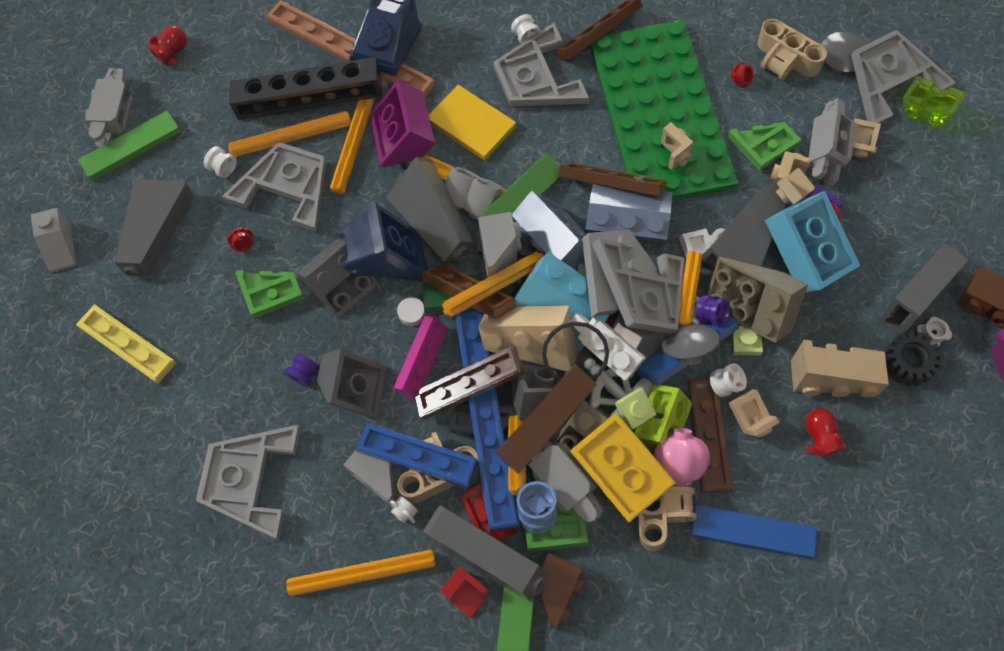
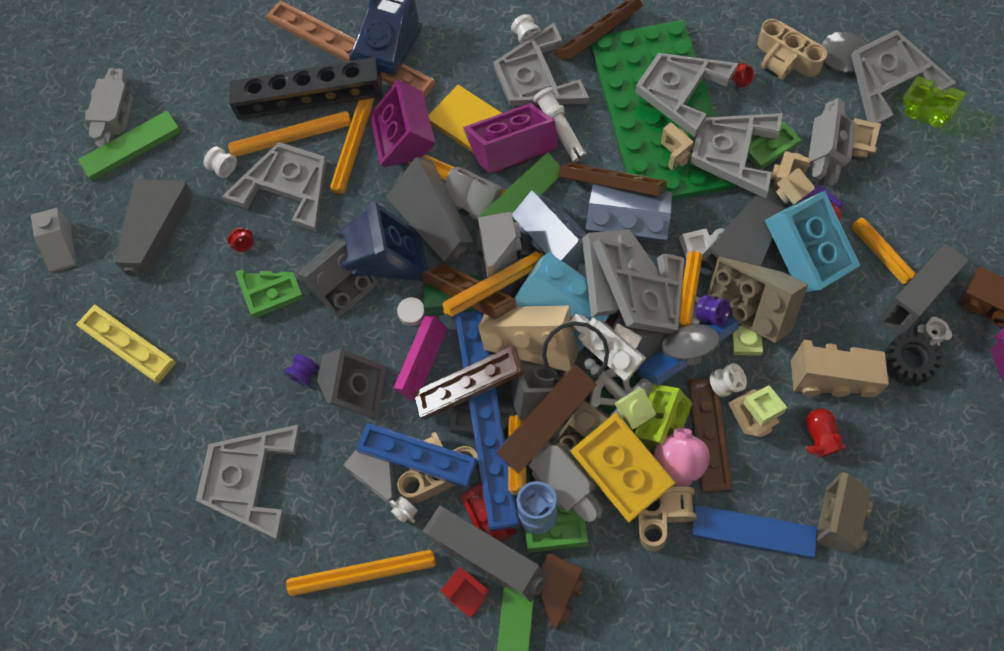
(168, 43): red animal -> none
(511, 137): none -> magenta slope
(550, 106): none -> white pin
(673, 80): none -> light grey wing
(724, 145): none -> light grey wing
(765, 405): none -> yellowish green plate
(844, 514): none -> dark tan slope
(883, 250): none -> light orange axle

